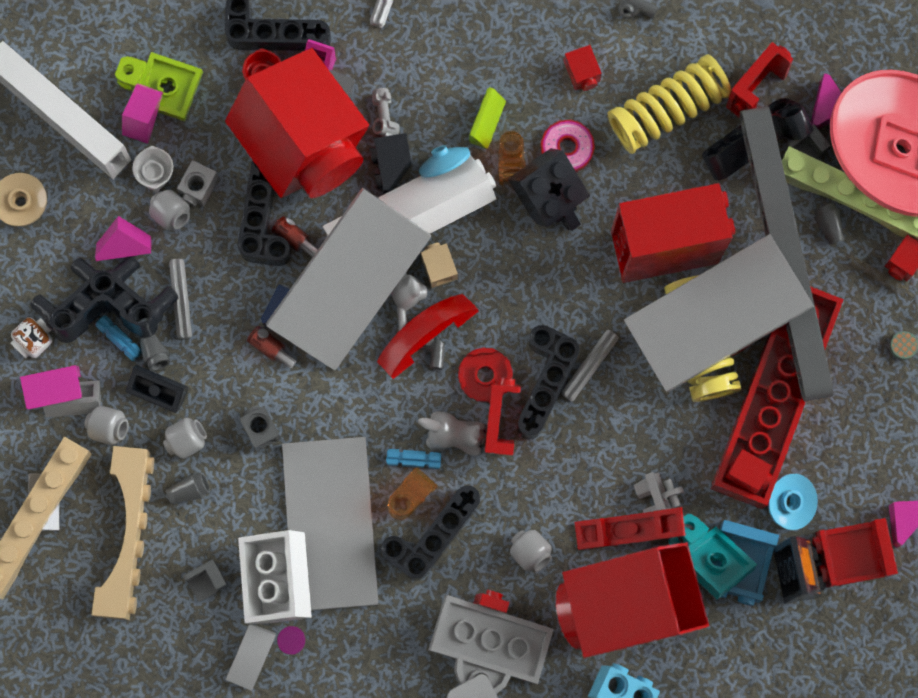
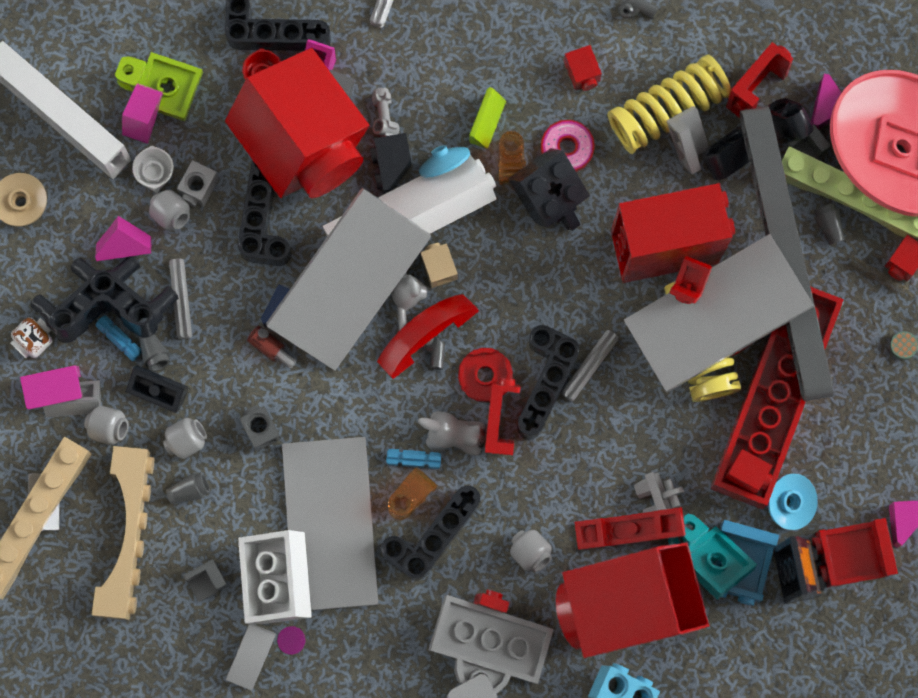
(294, 235): clear red piece -> none
(688, 138): none -> light grey panel
(691, 281): none -> red bracket

